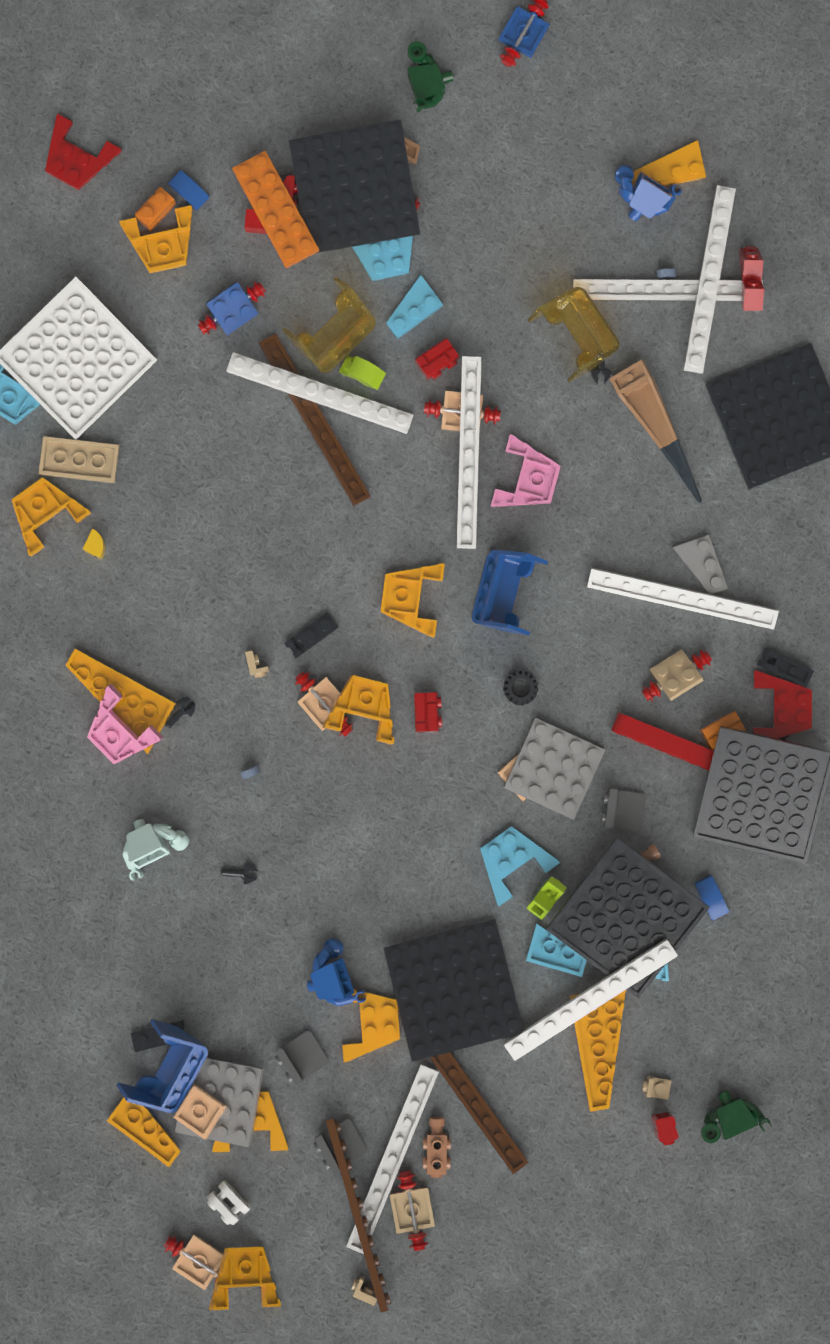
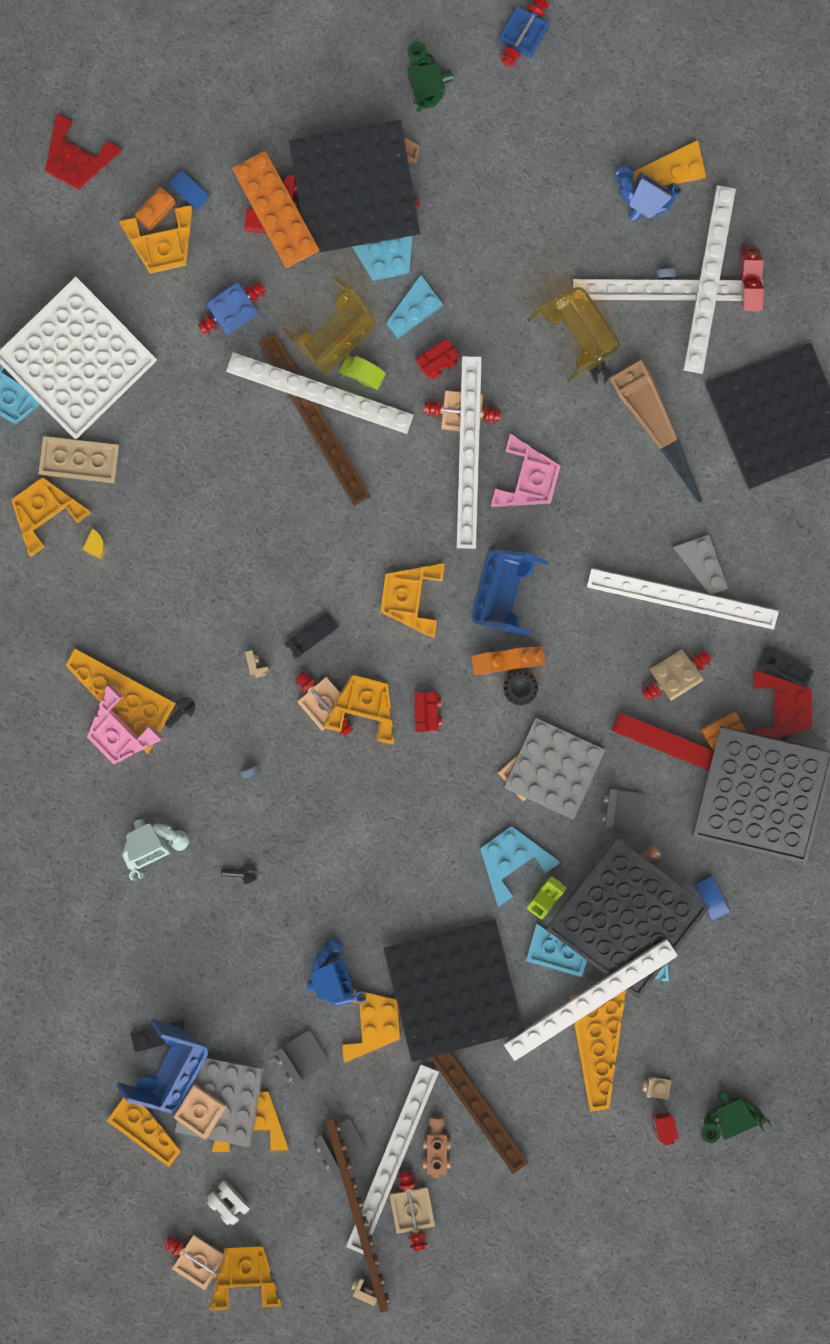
(508, 660): none -> orange arch

